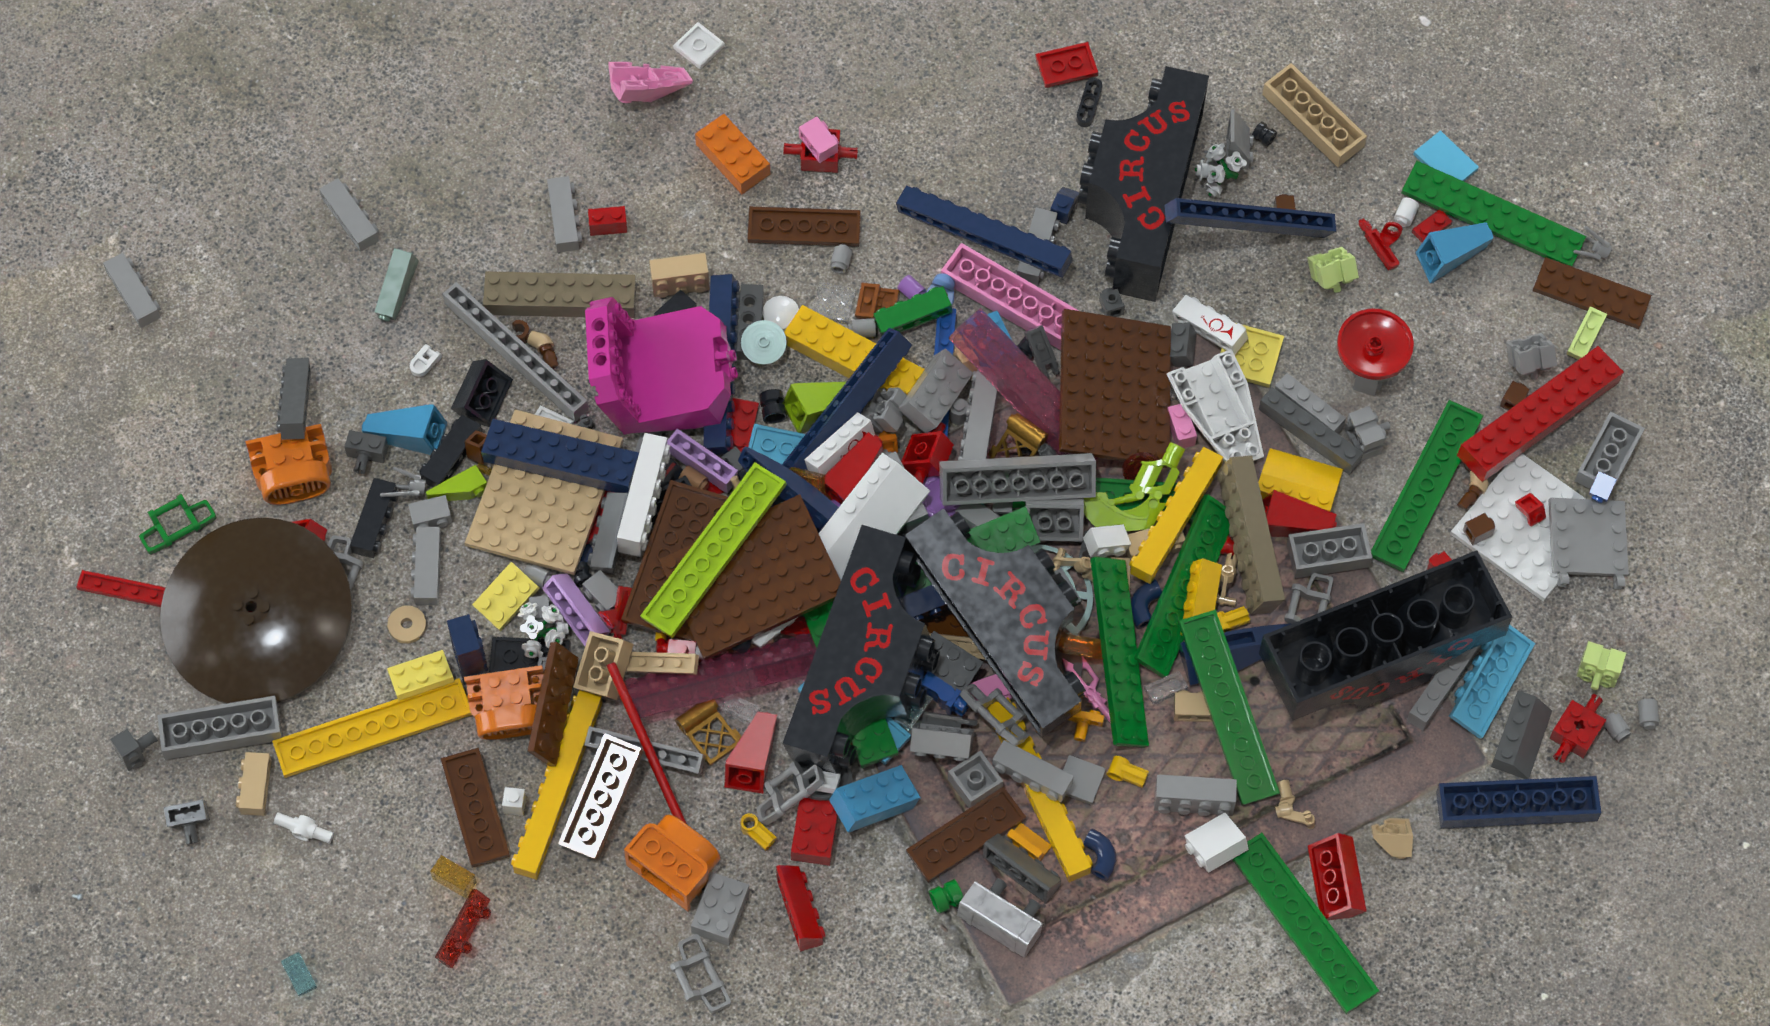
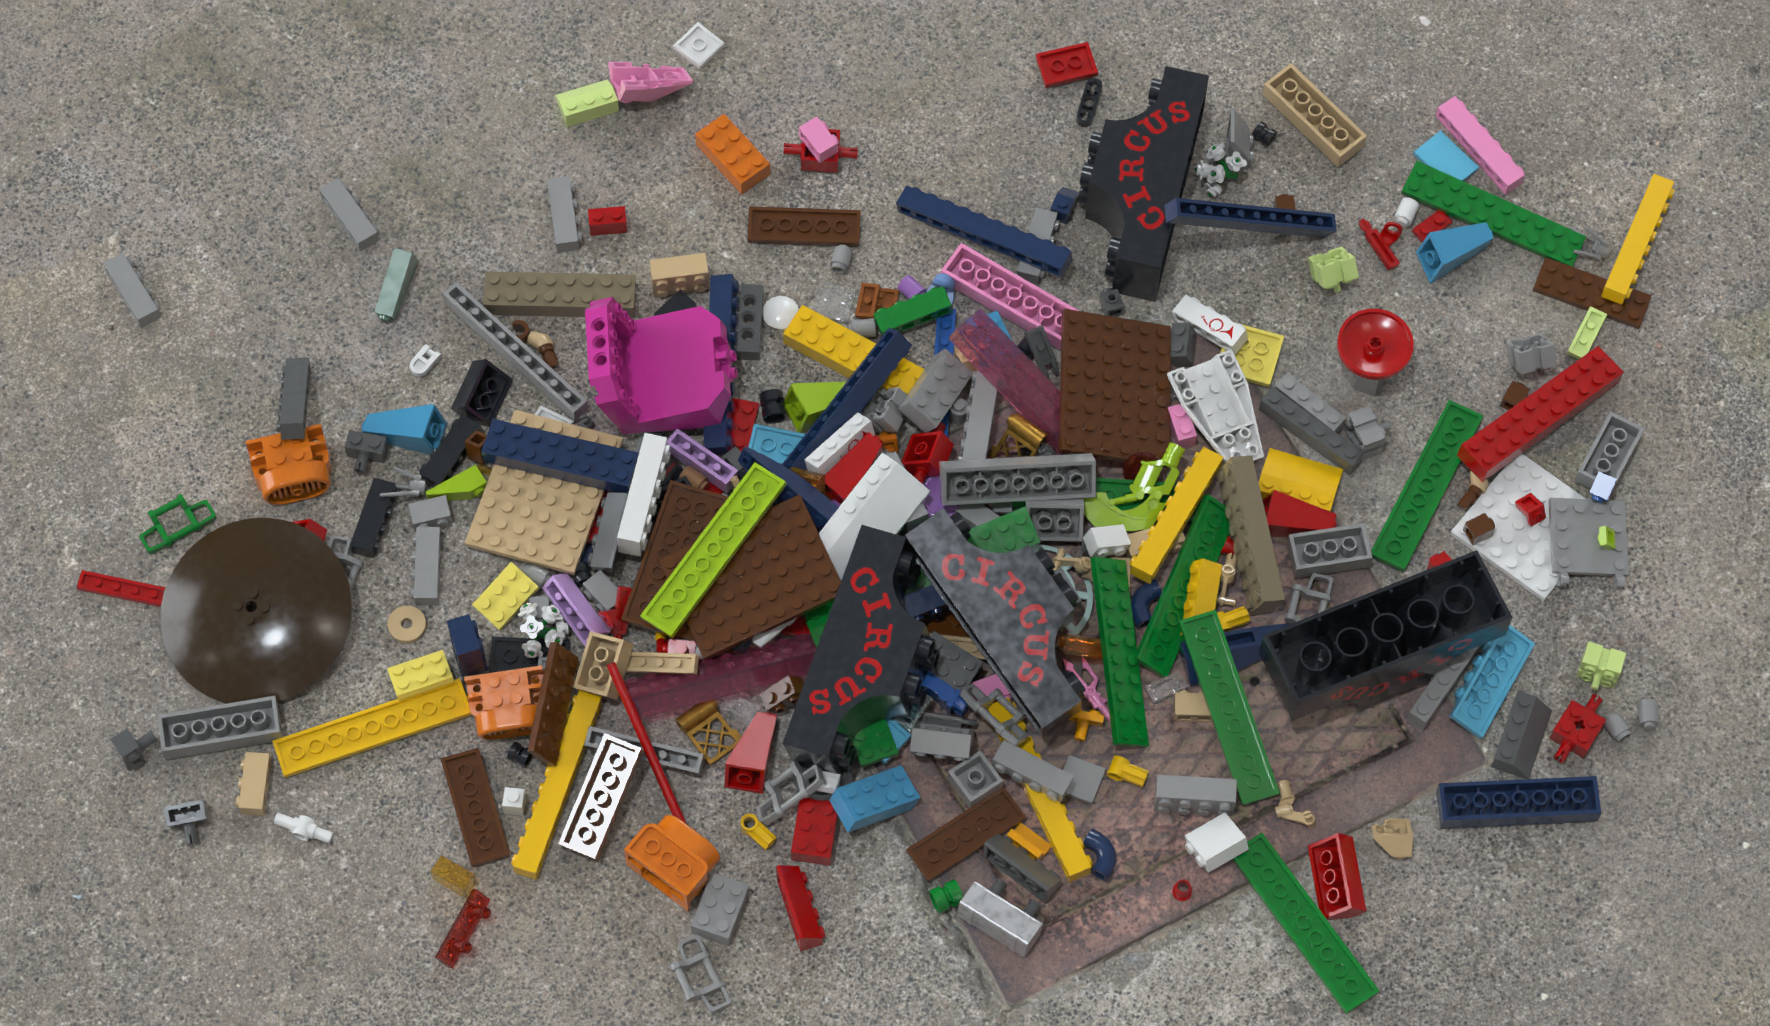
(298, 974): clear light blue tile -> none
(519, 754): none -> black wheel
(587, 102): none -> yellowish green slope
(763, 342): light aqua shield -> none
(782, 694): none -> reddish brown brick
(1182, 896): none -> red piece
(1480, 145): none -> bright pink brick
(1606, 537): none -> lime plate
(1637, 239): none -> yellow brick

